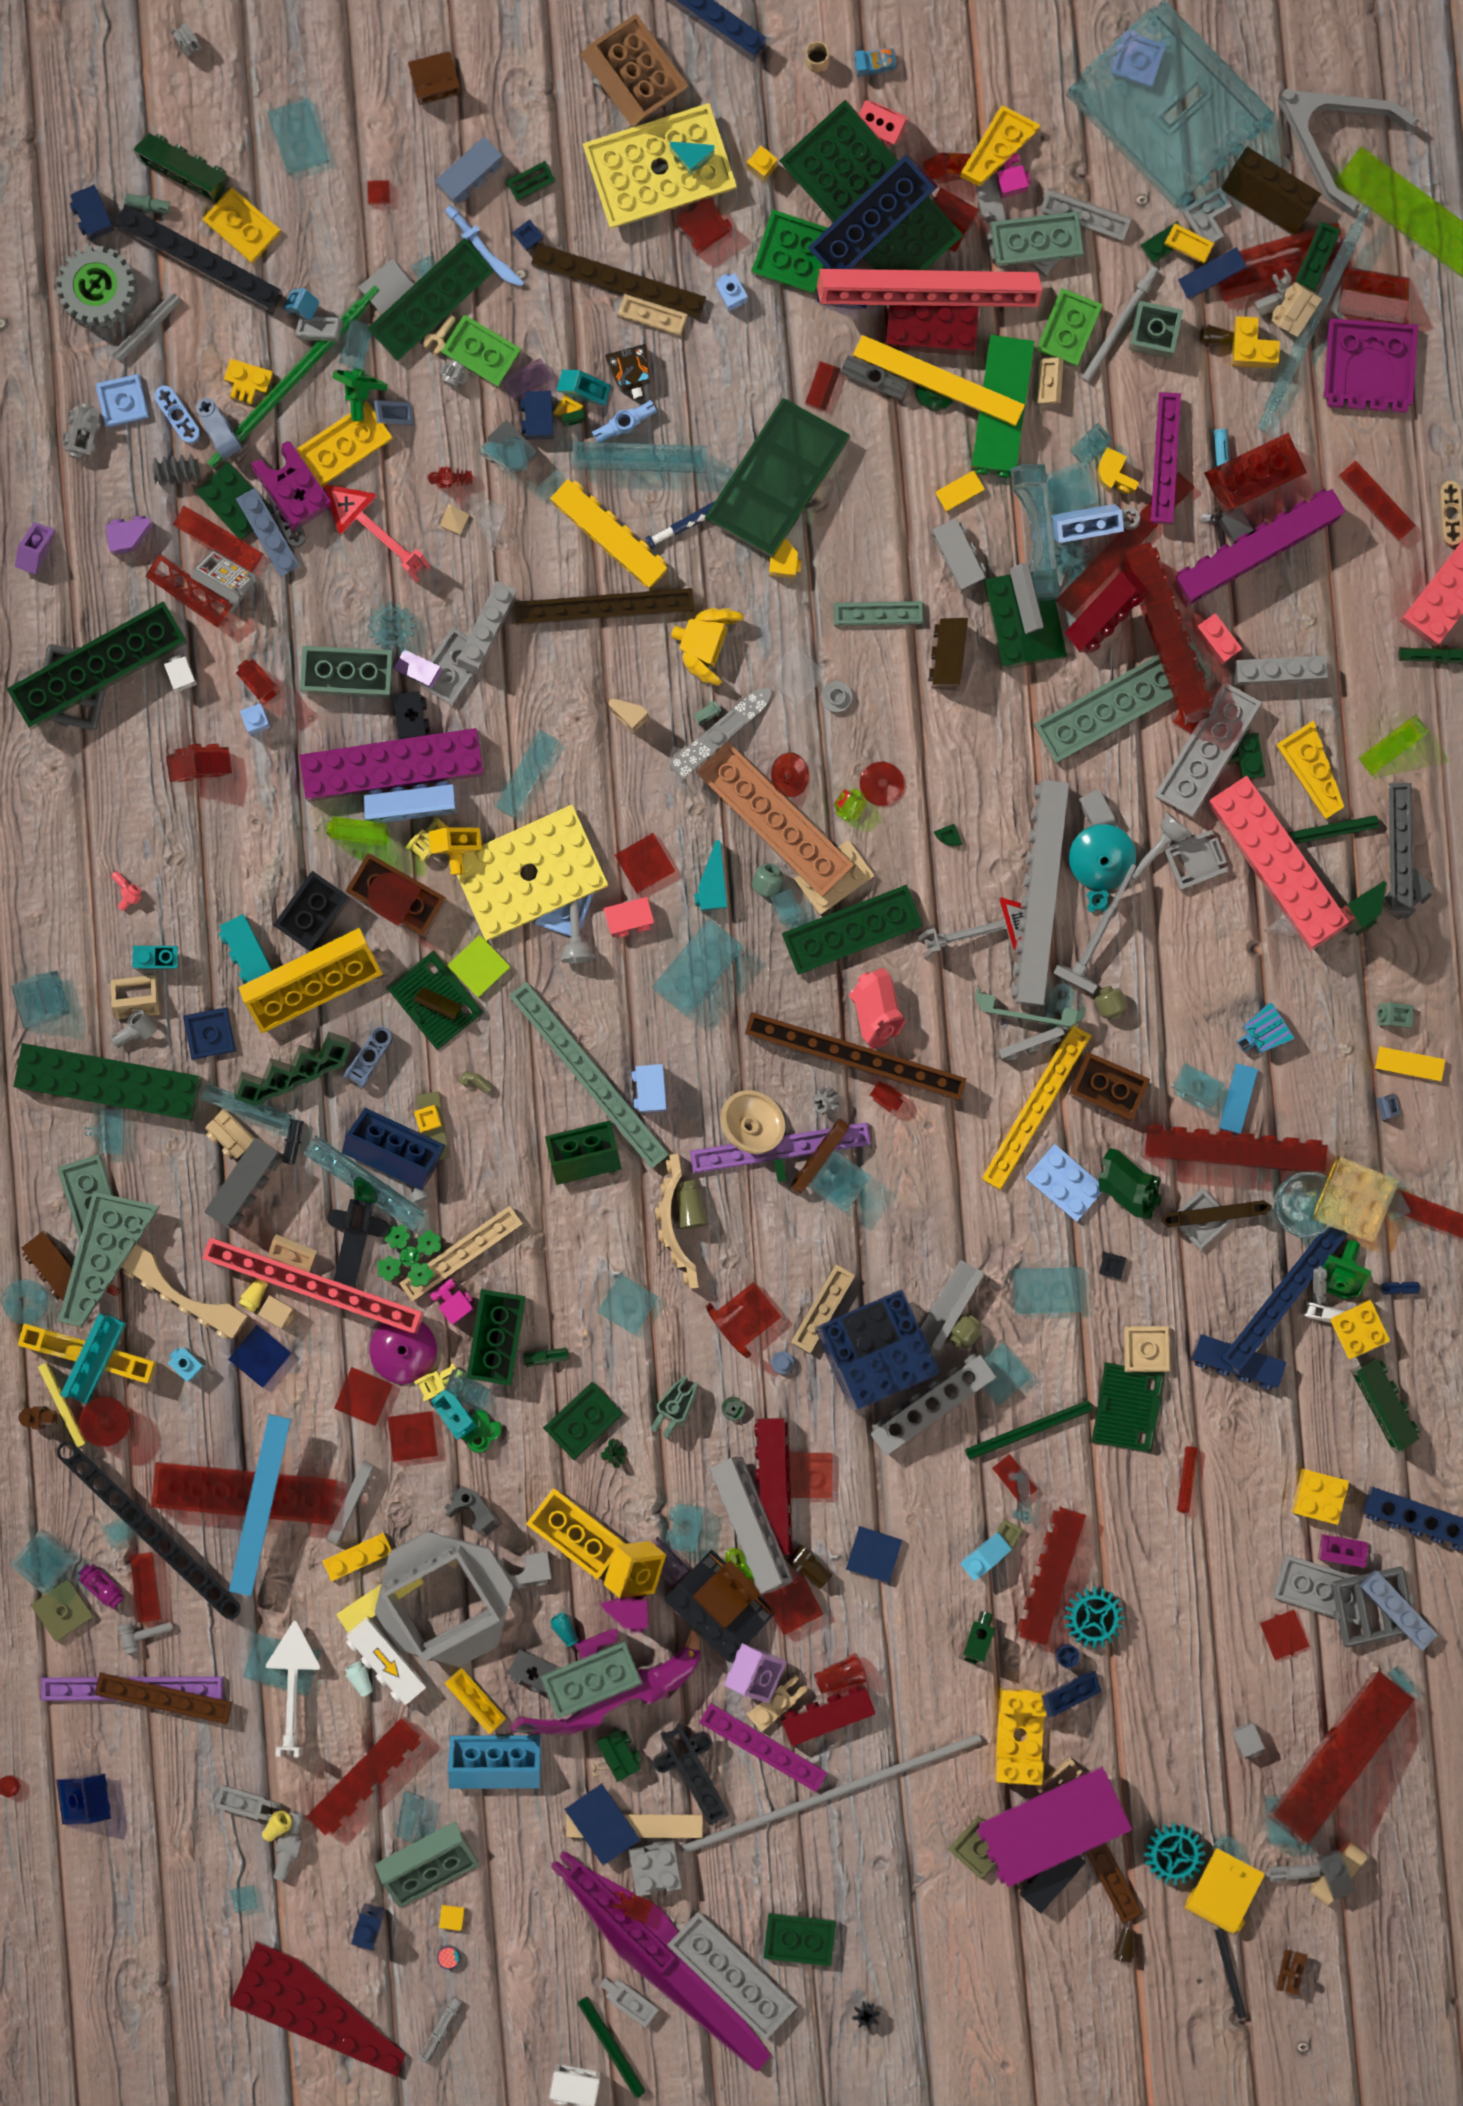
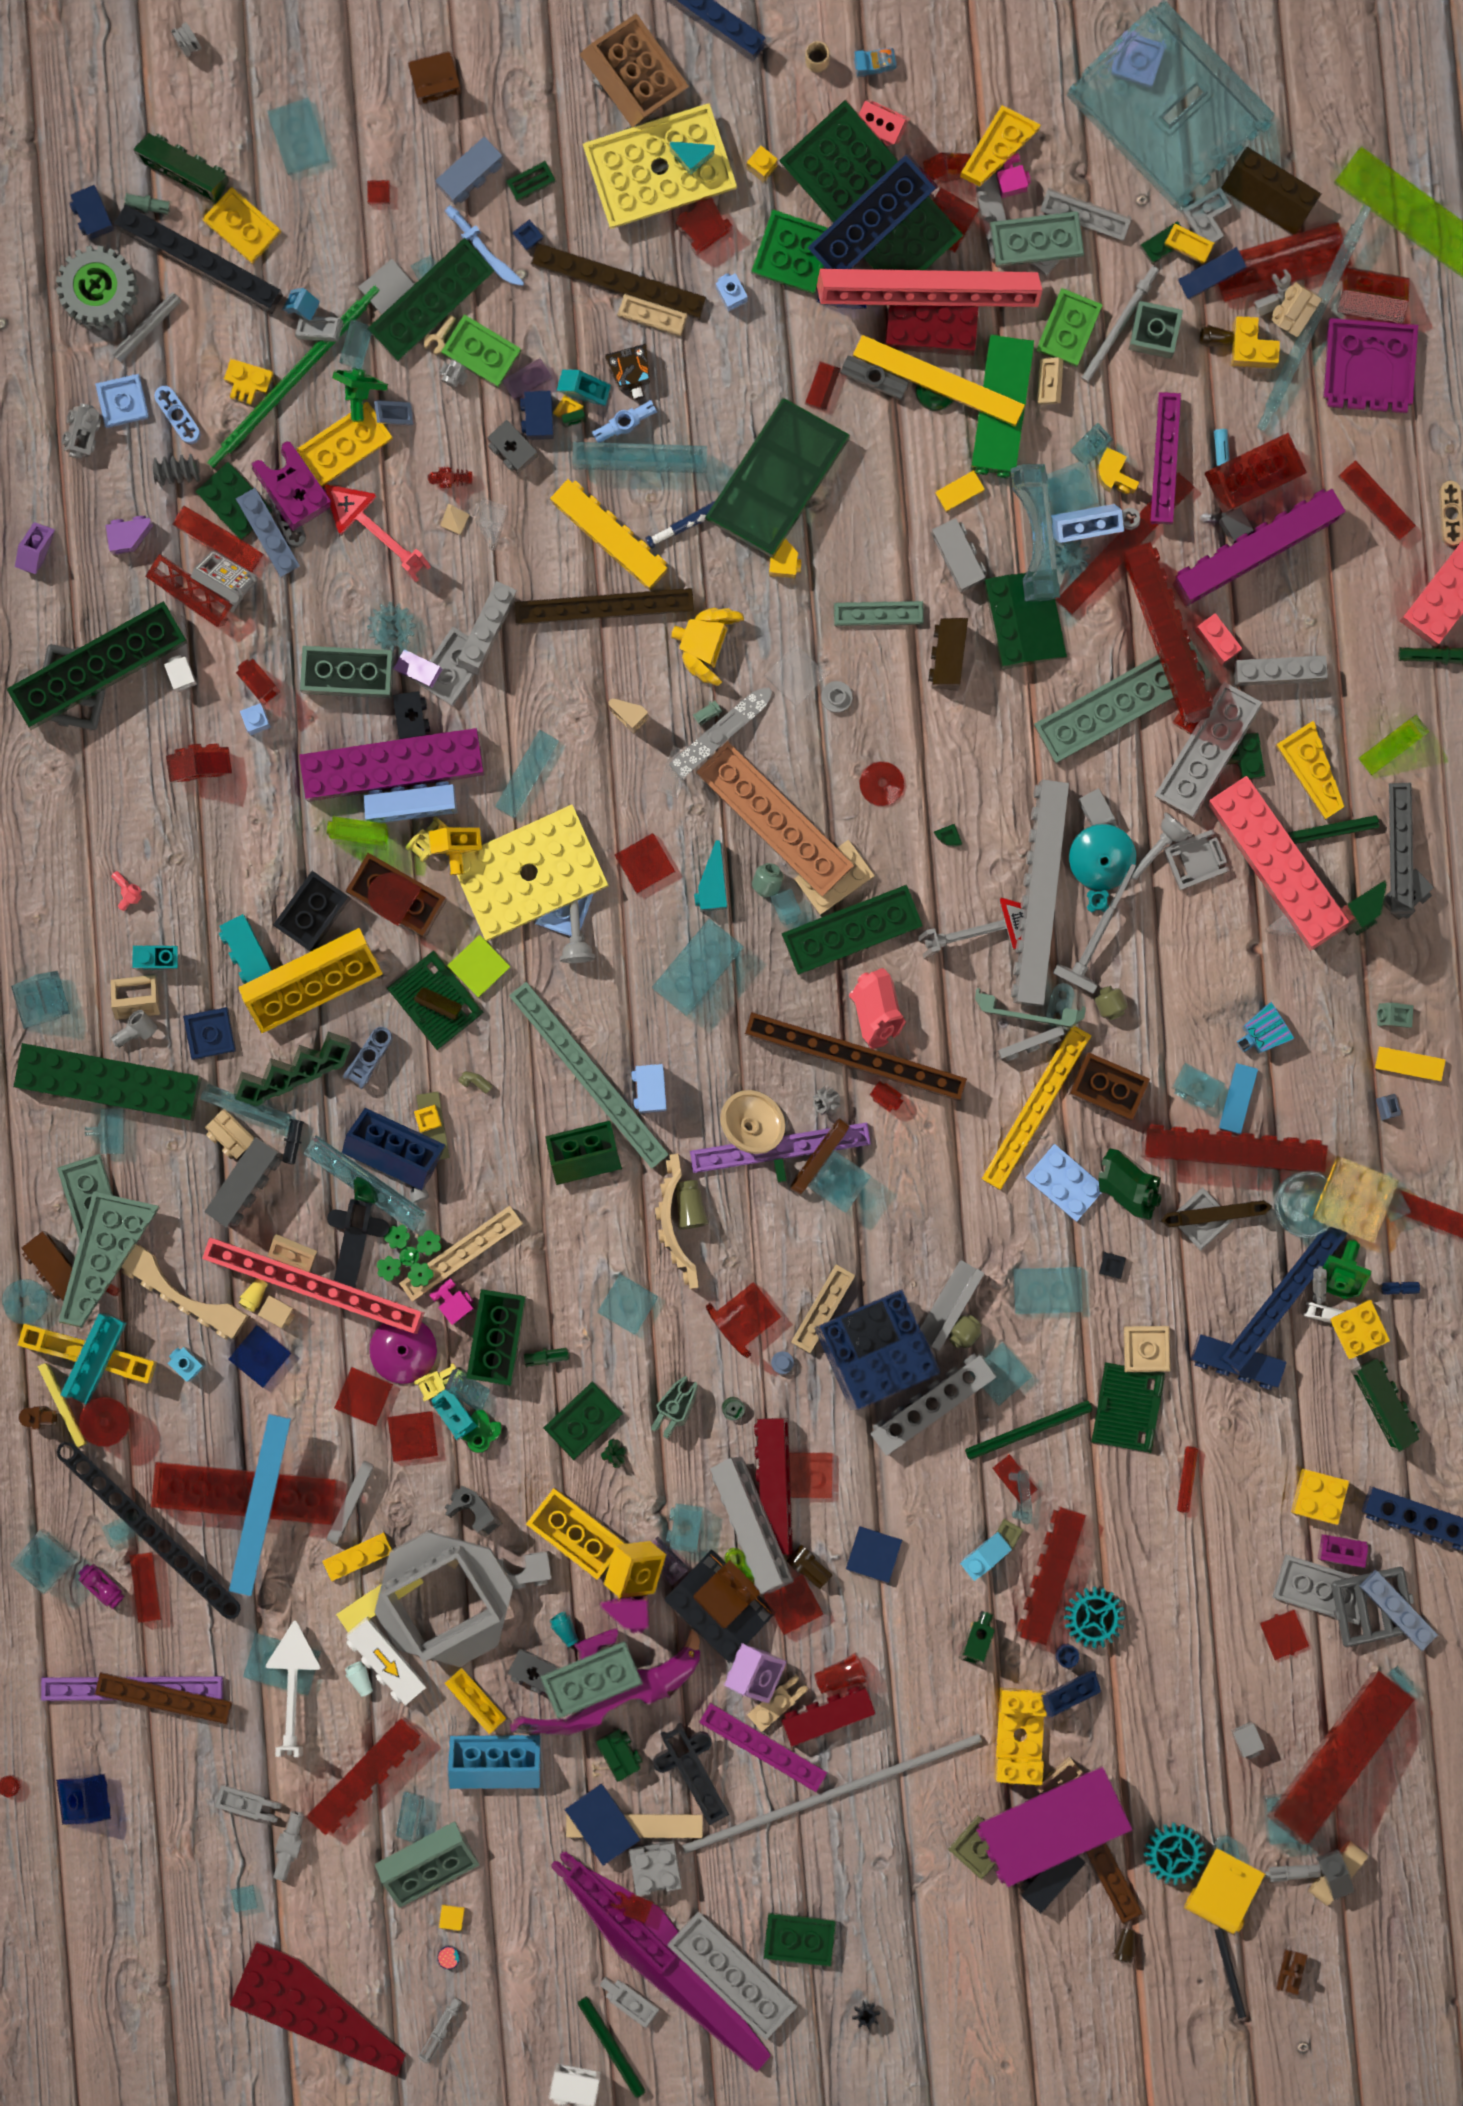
(62, 1610): olive plate -> none
(129, 1637): light grey piece -> none
(218, 428): sand blue piece -> none
(277, 1825): light yellow cone -> none
(368, 1927): dark blue torso -> none
(507, 456): clear light blue slope -> none
(629, 917): coral brick -> none
(796, 772): clear red dish -> none
(850, 804): clear neon green head -> none
(1026, 598): light grey tile -> none
(1106, 612): dark red brick -> none
(1299, 107): light grey piece -> none
(1317, 256): dark green tile -> none

